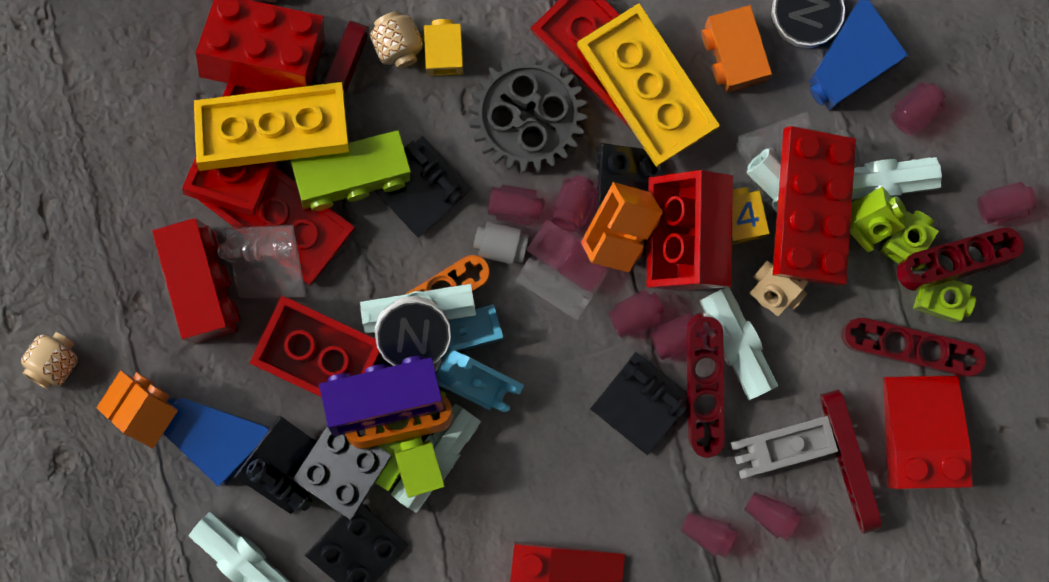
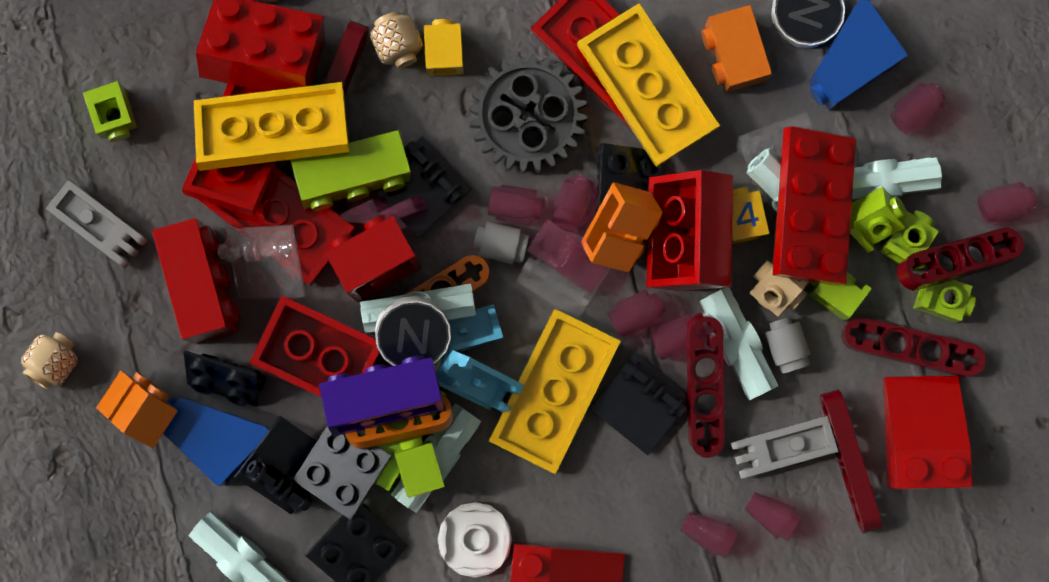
(95, 223): none -> light grey hinge
(102, 103): none -> lime brick
(210, 375): none -> black hinge
(372, 258): none -> red brick
(379, 206): none -> clear pink slope
(474, 539): none -> white tile
(555, 391): none -> yellow plate
(788, 345): none -> light grey brick
(841, 299): none -> lime brick

